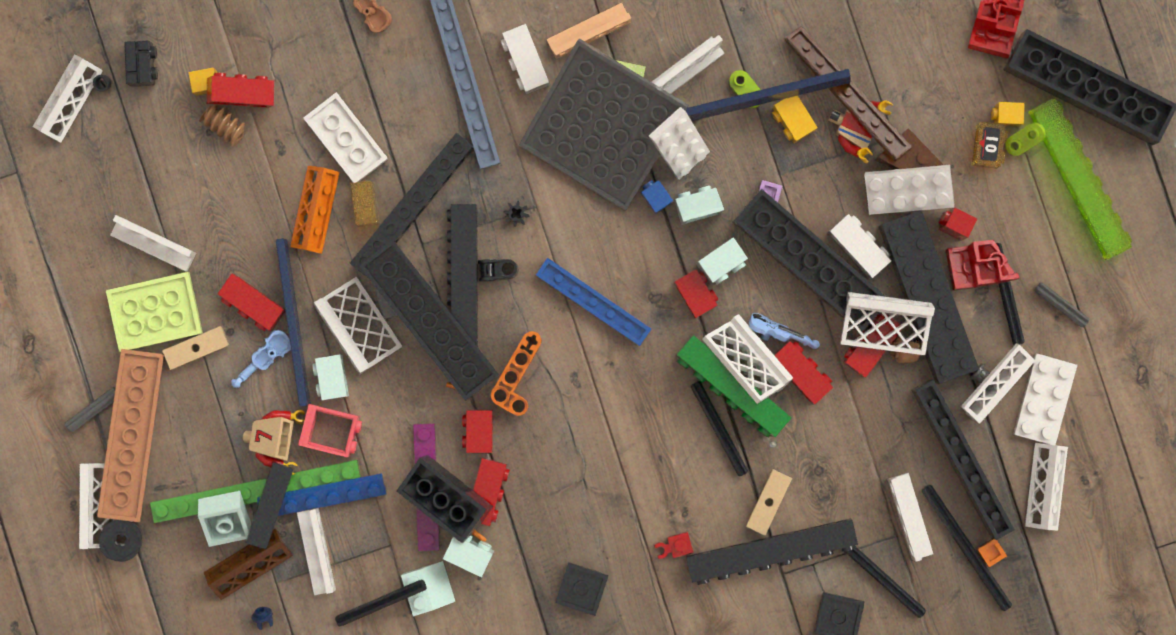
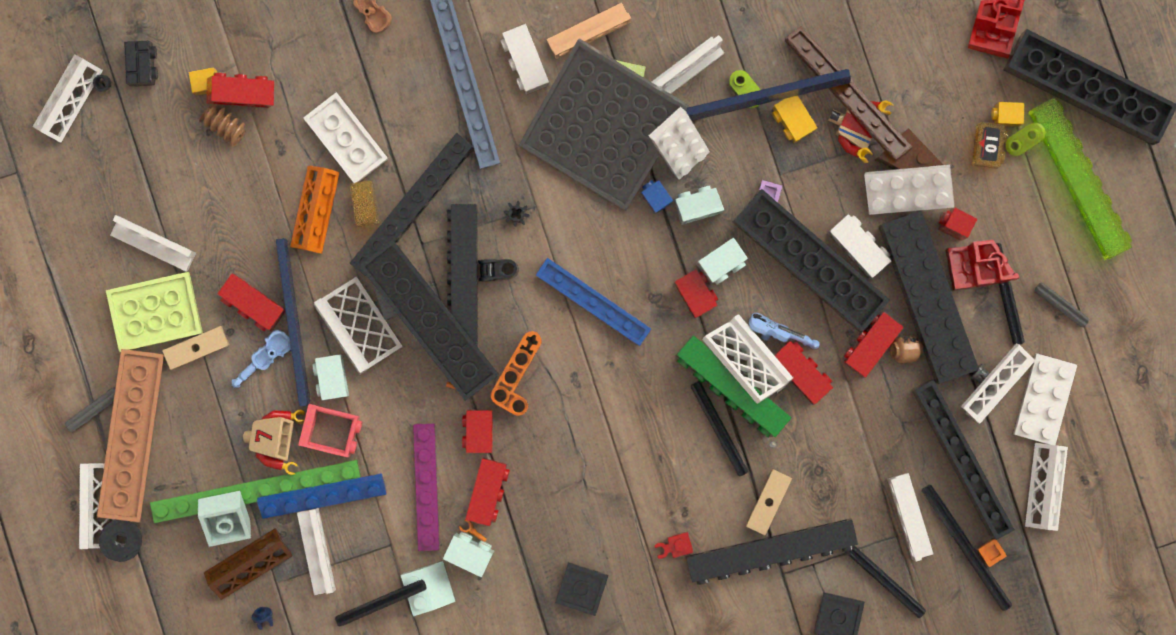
(269, 505): black tile -> none
(444, 498): black slope -> none
(887, 305): white fence -> none

